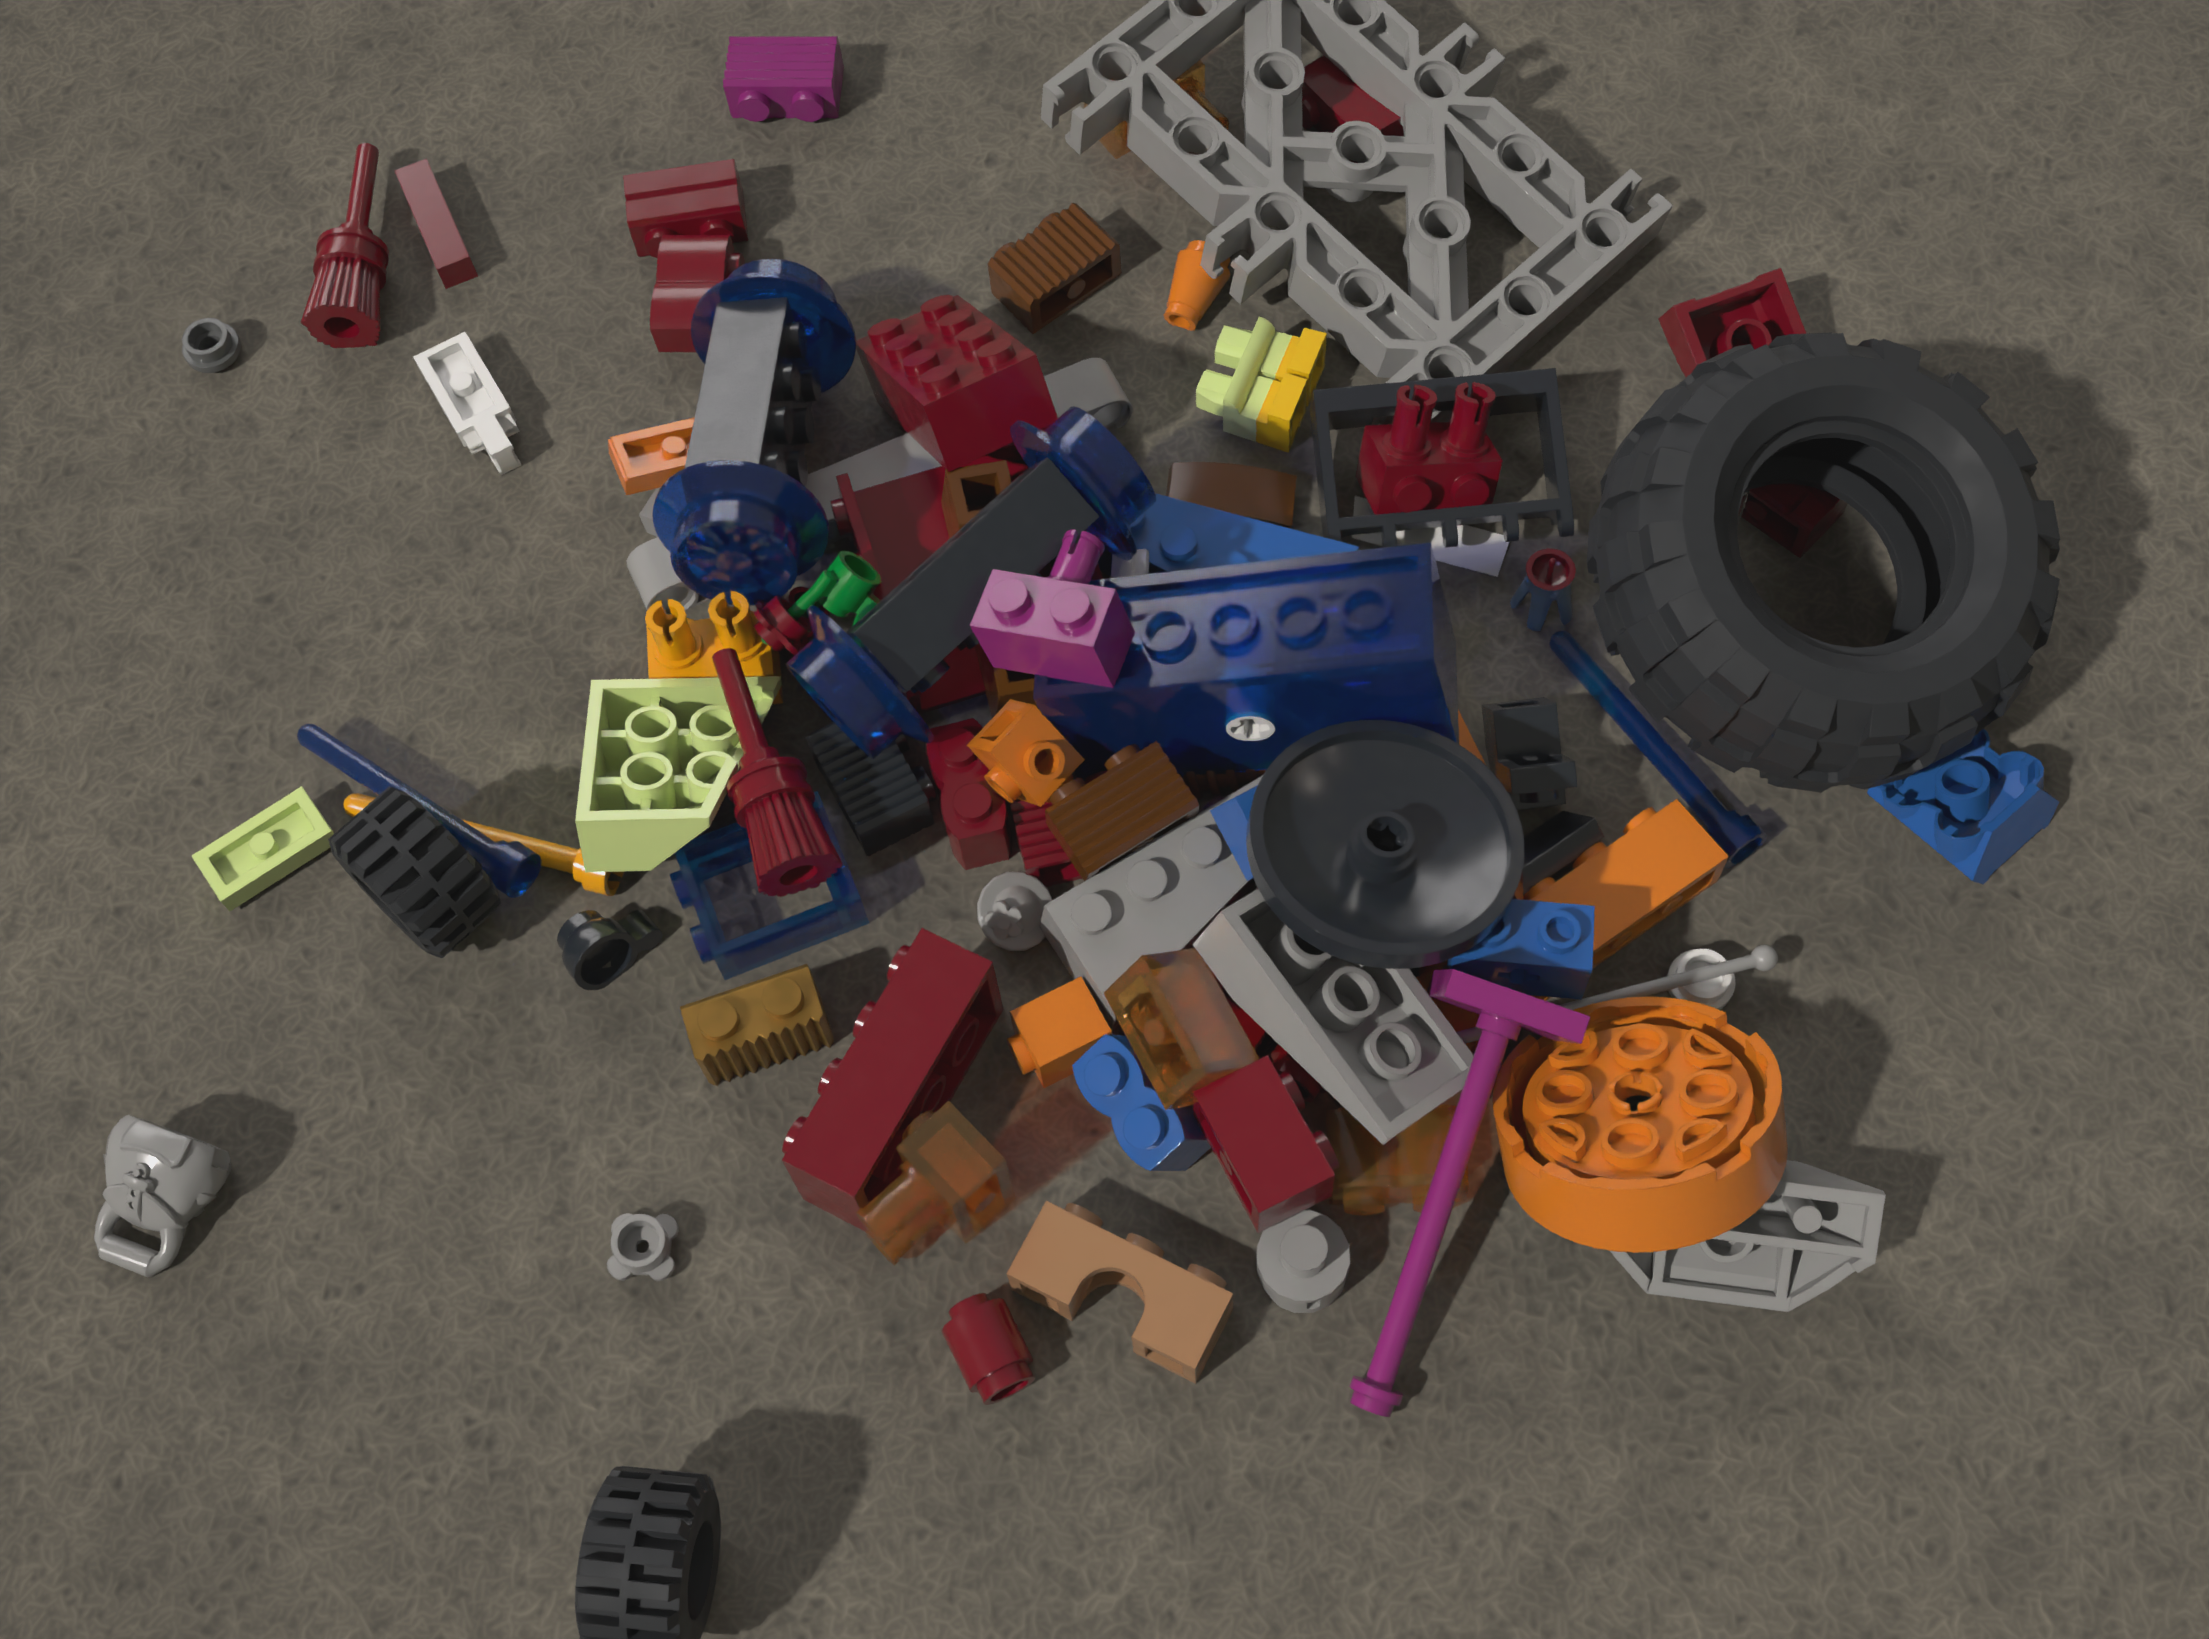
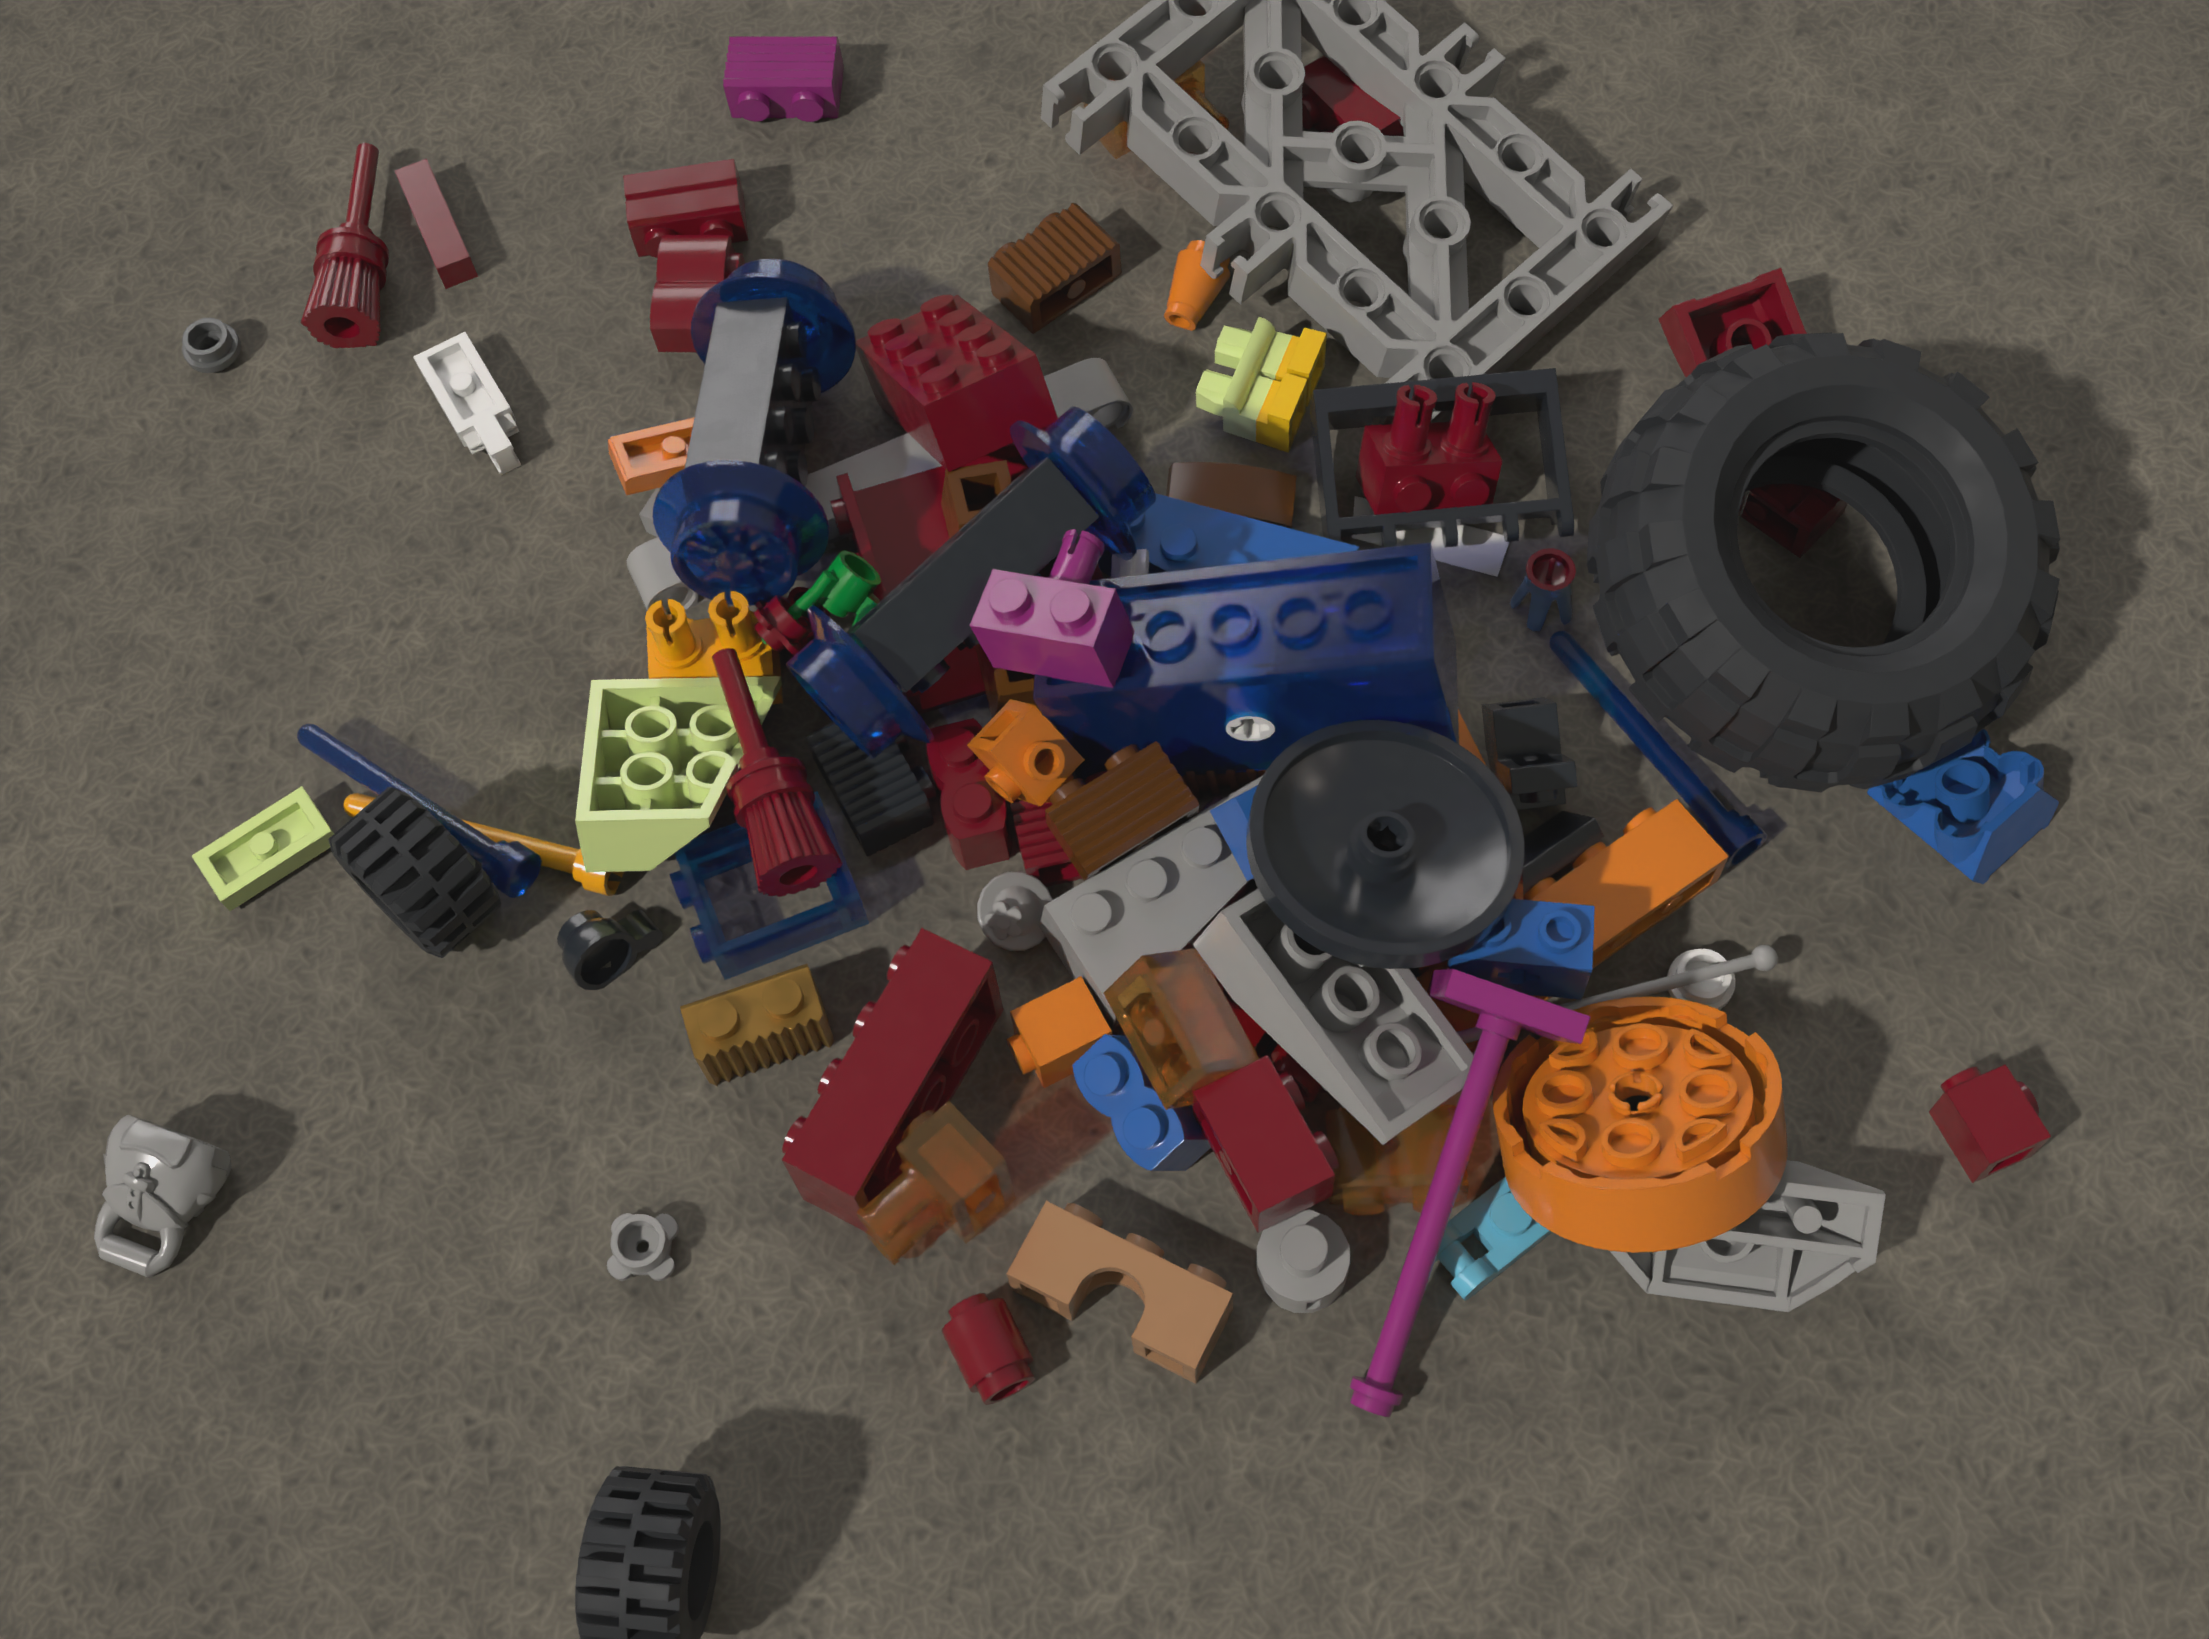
(1502, 1230): none -> medium azure plate
(1989, 1120): none -> dark red brick

